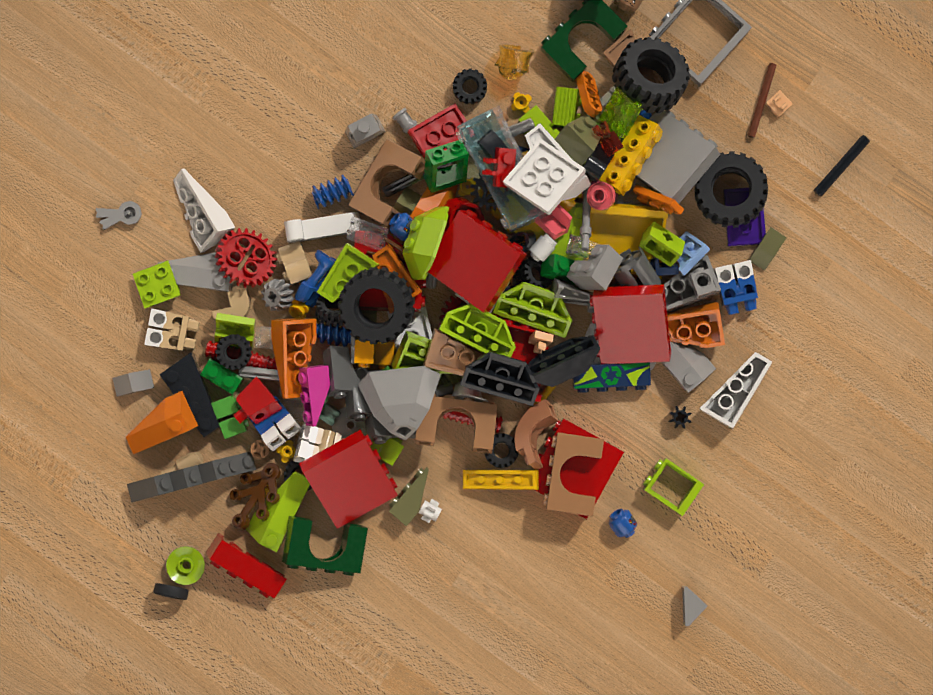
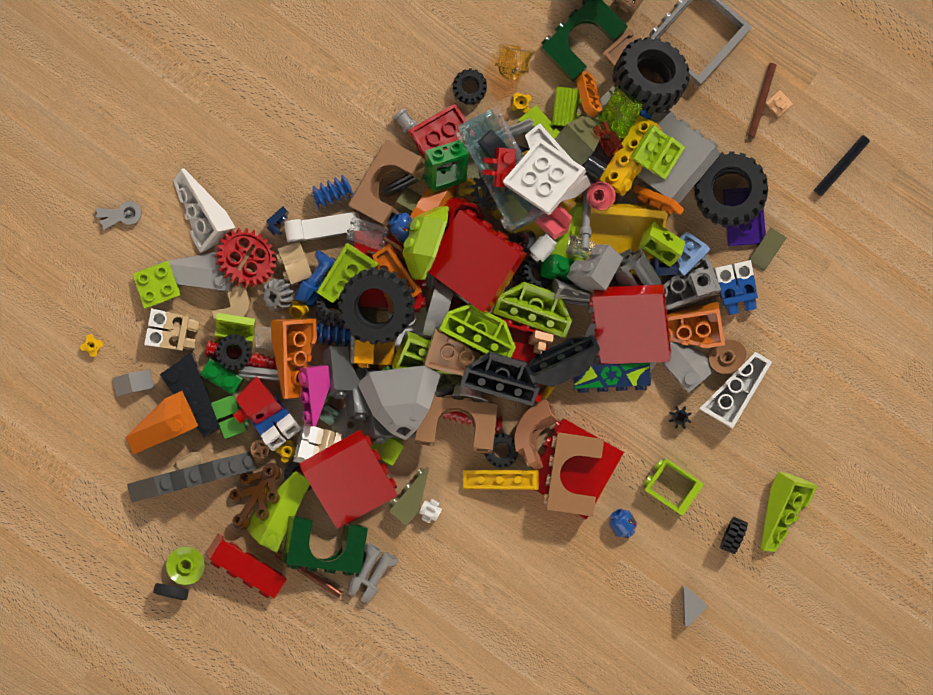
(97, 344): none -> yellow plate
(277, 218): none -> dark blue bracket
(315, 578): none -> copper bar
(364, 130): light grey torso -> none
(386, 560): none -> light grey piece
(438, 307): none -> light grey arch
(657, 152): none -> lime slope
(731, 350): none -> medium nougat dish
(734, 535): none -> black tyre
(785, 502): none -> lime wedge

